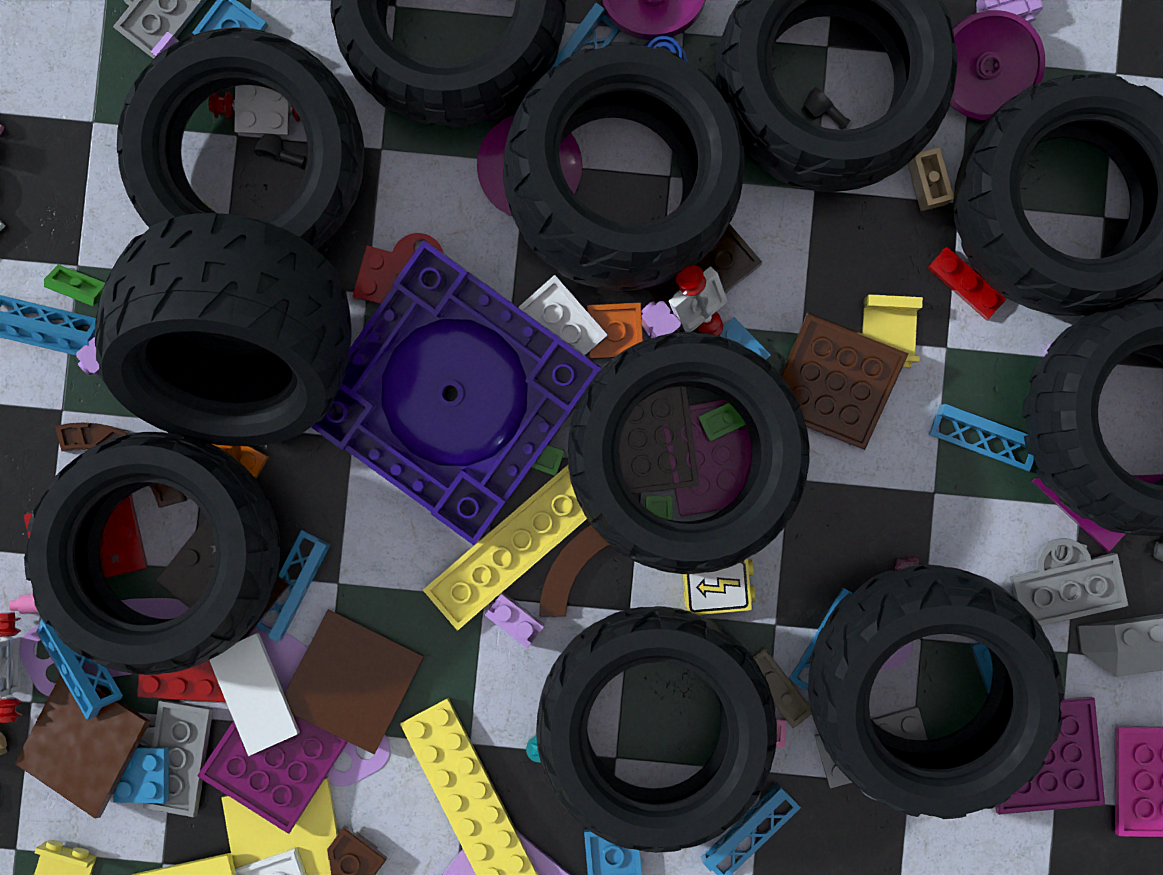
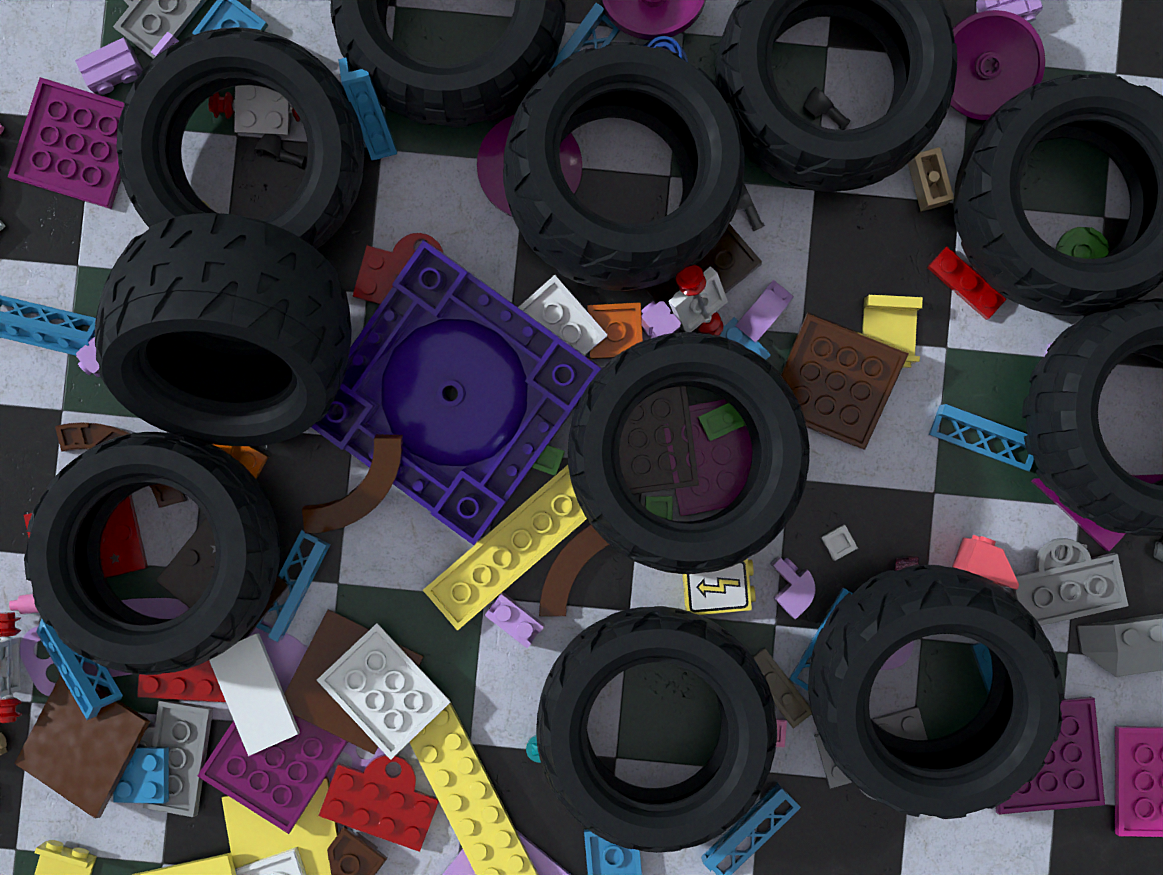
(70, 144): none -> magenta tile
(74, 285): bright green plate -> none
(109, 66): none -> lavender brick
(365, 496): none -> reddish brown tile
(368, 108): none -> dark azure fence
(380, 802): none -> red plate
(383, 691): none -> white plate
(746, 203): none -> dark grey bar
(764, 311): none -> lavender brick
(800, 588): none -> lavender brick
(839, 542): none -> white tile
(985, 559): none -> coral slope
(1073, 243): none -> bright green tile

